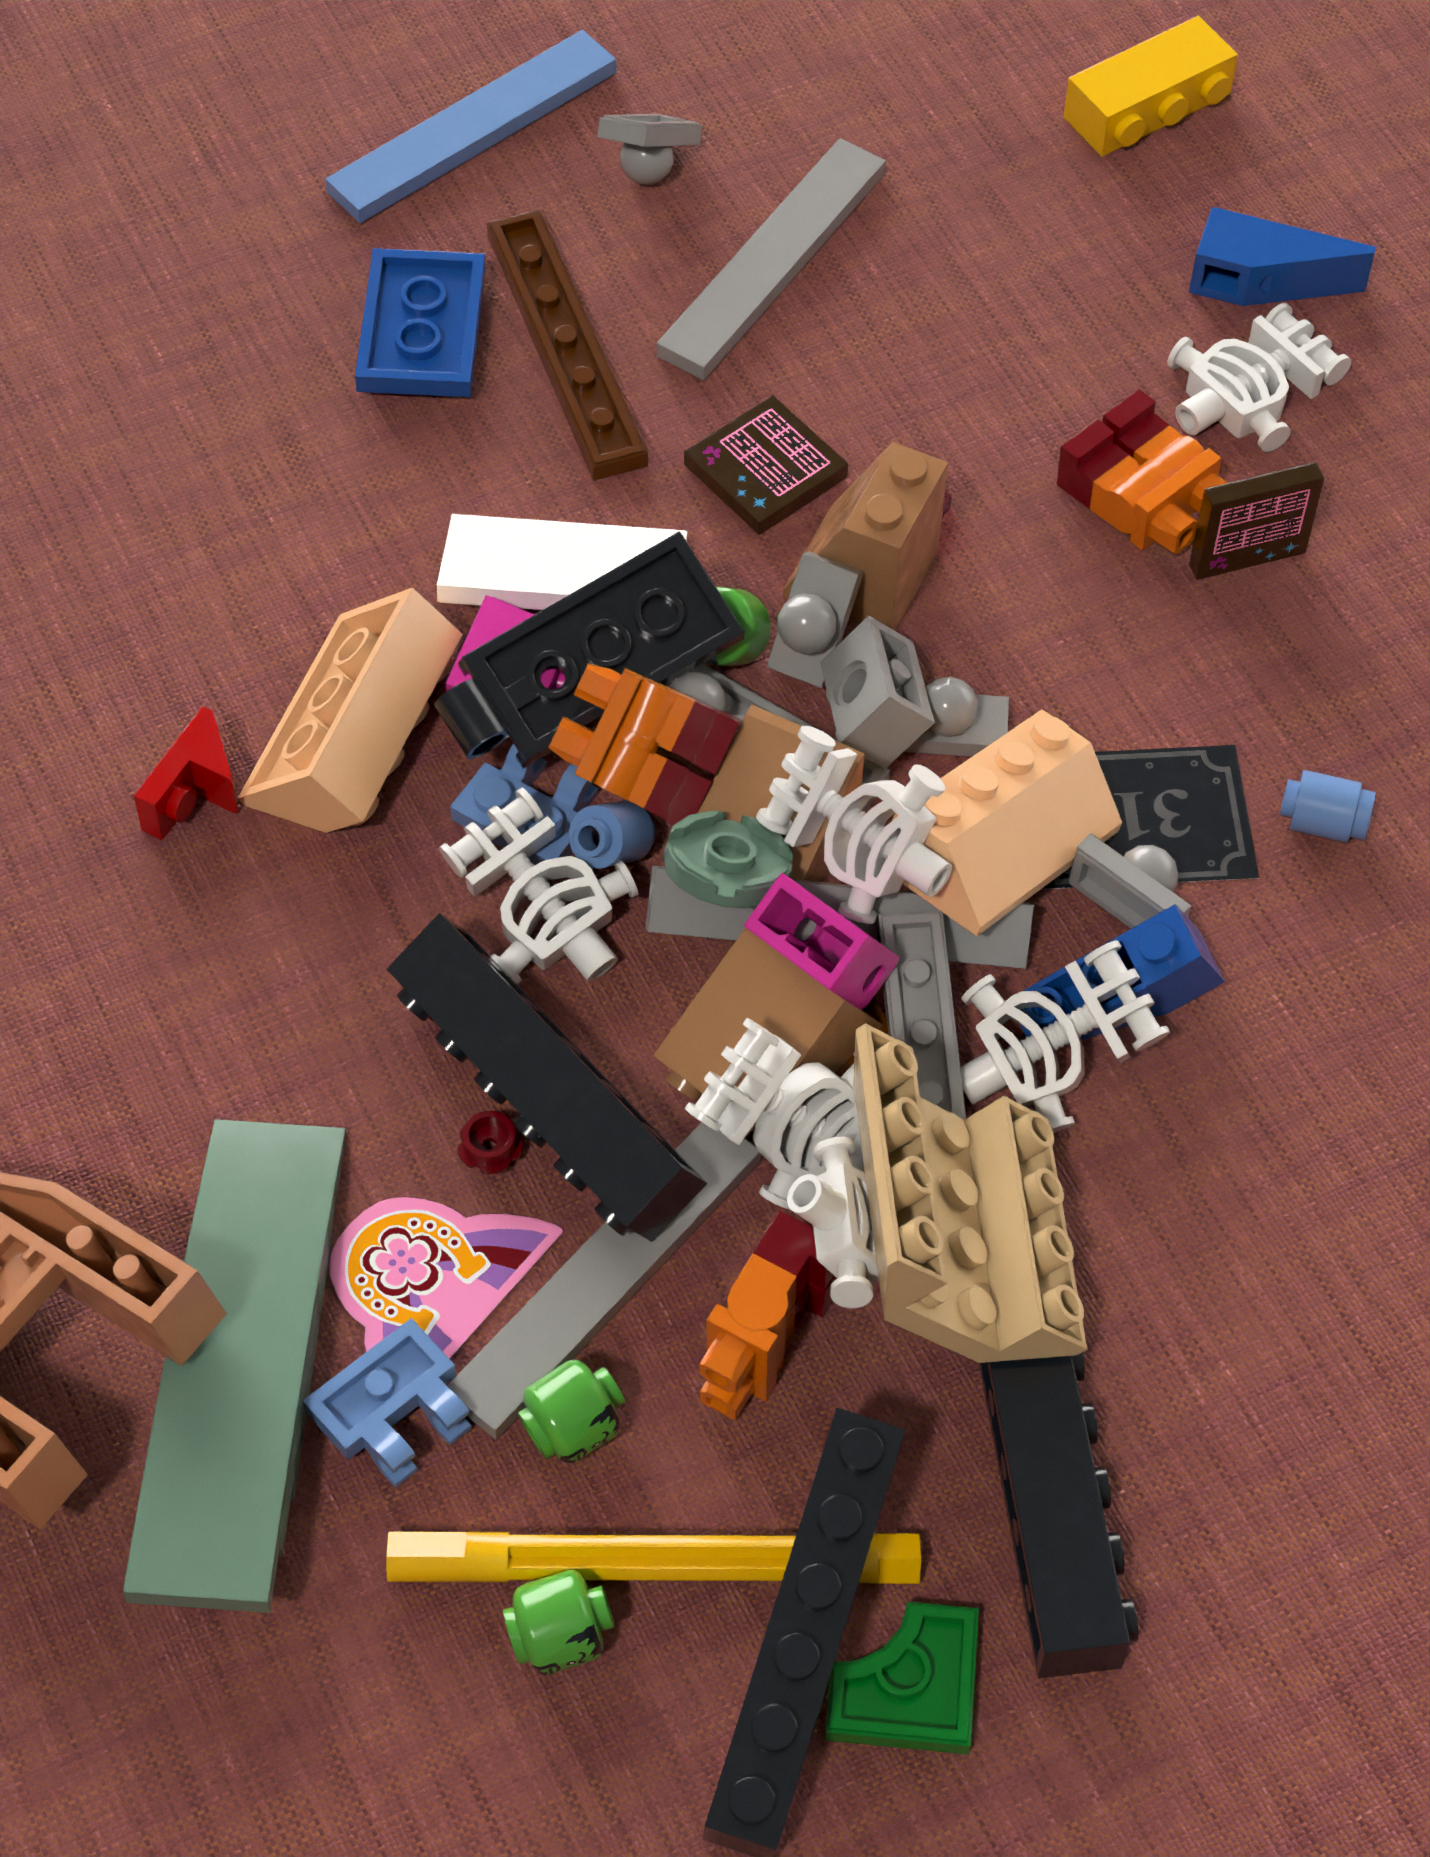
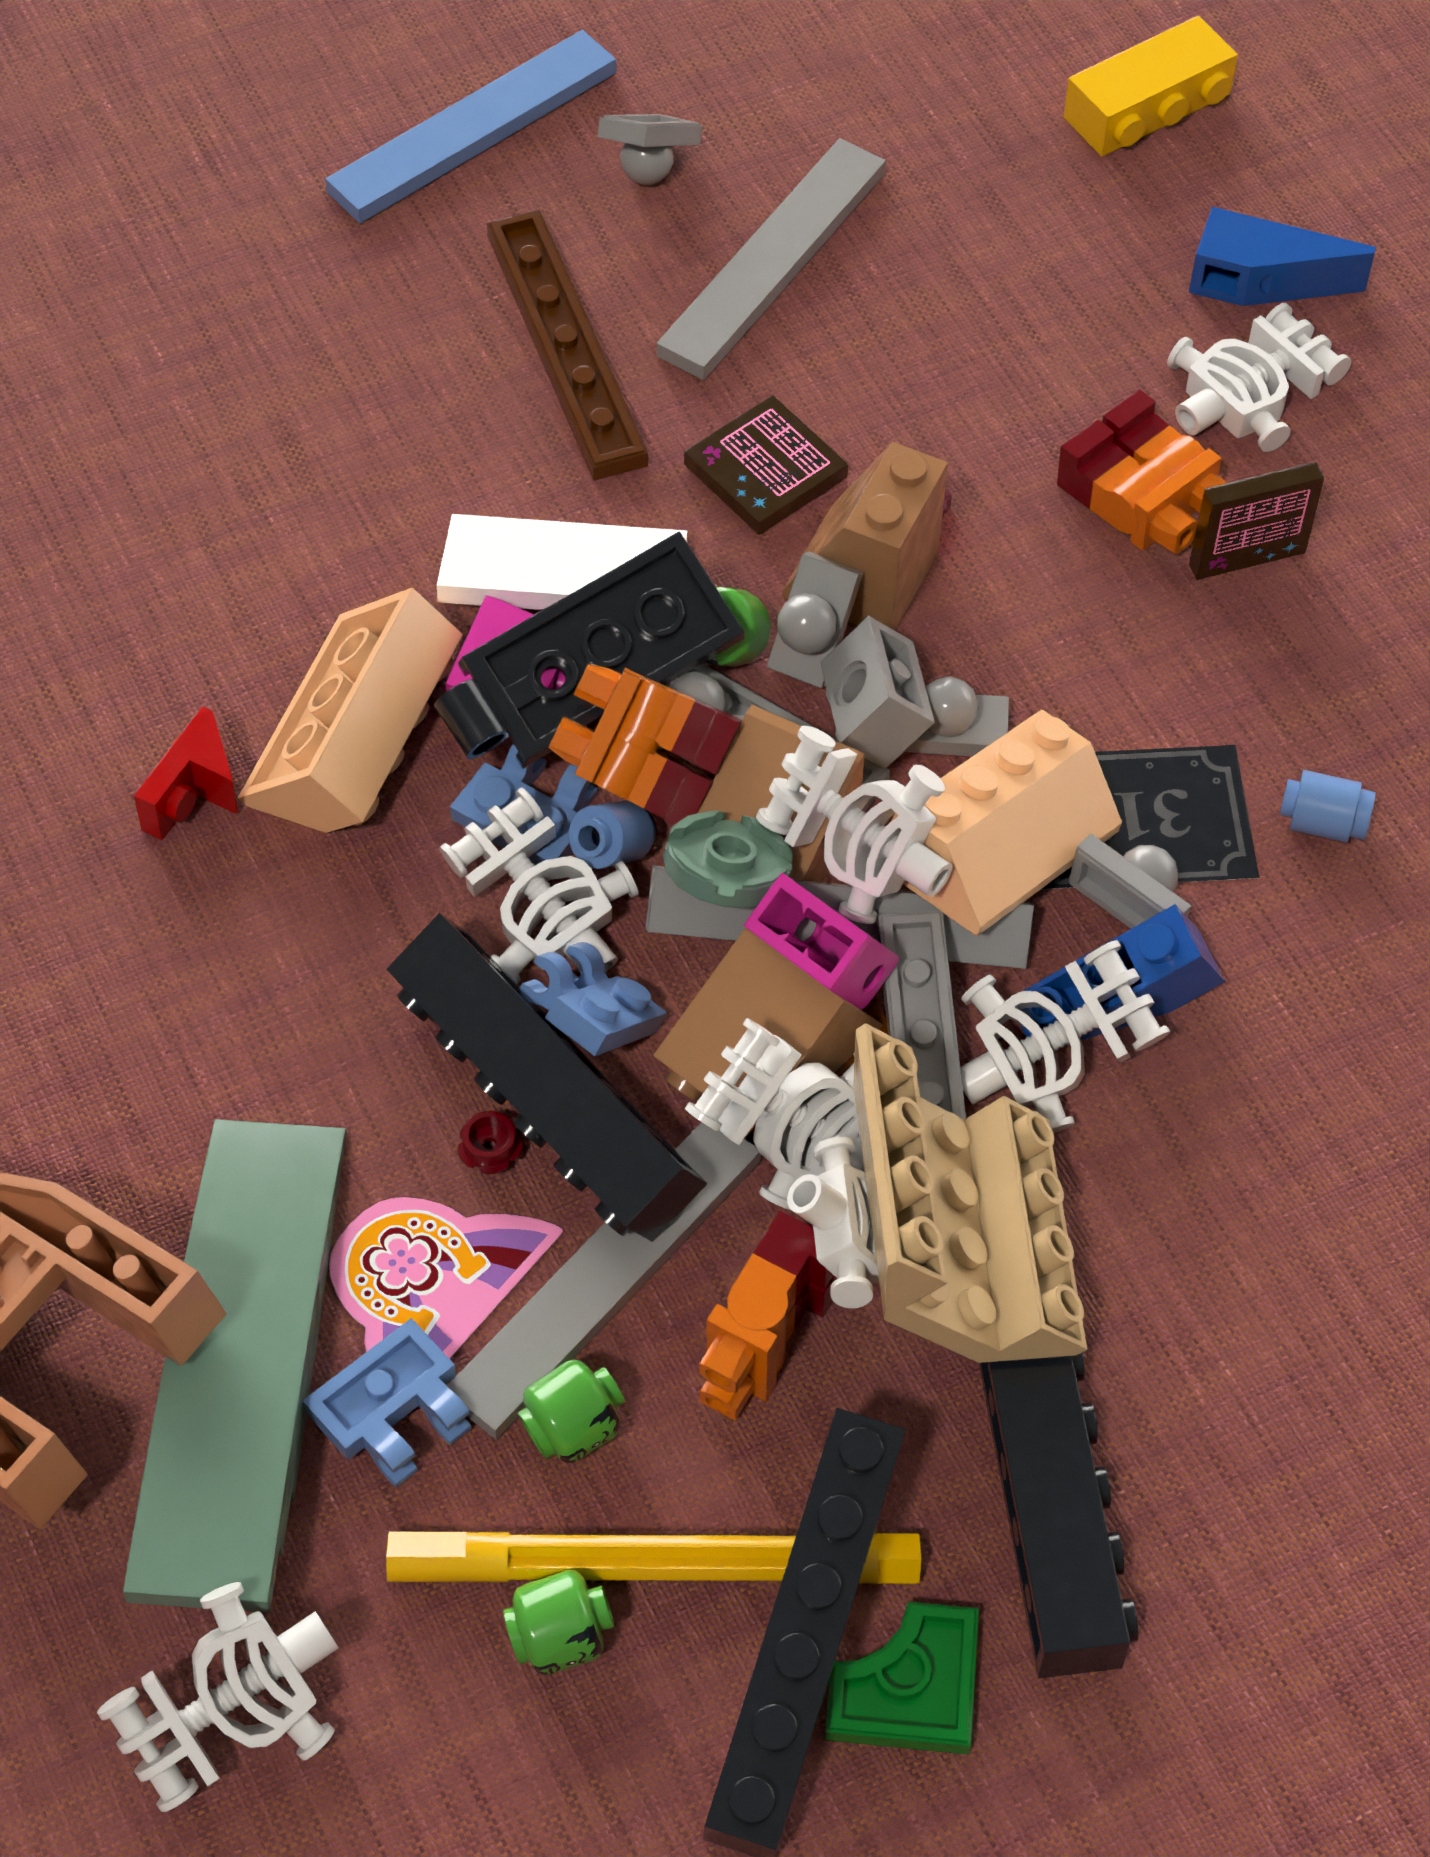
(286, 1657): none -> white piece
(420, 323): blue plate -> none
(592, 1007): none -> medium blue plate

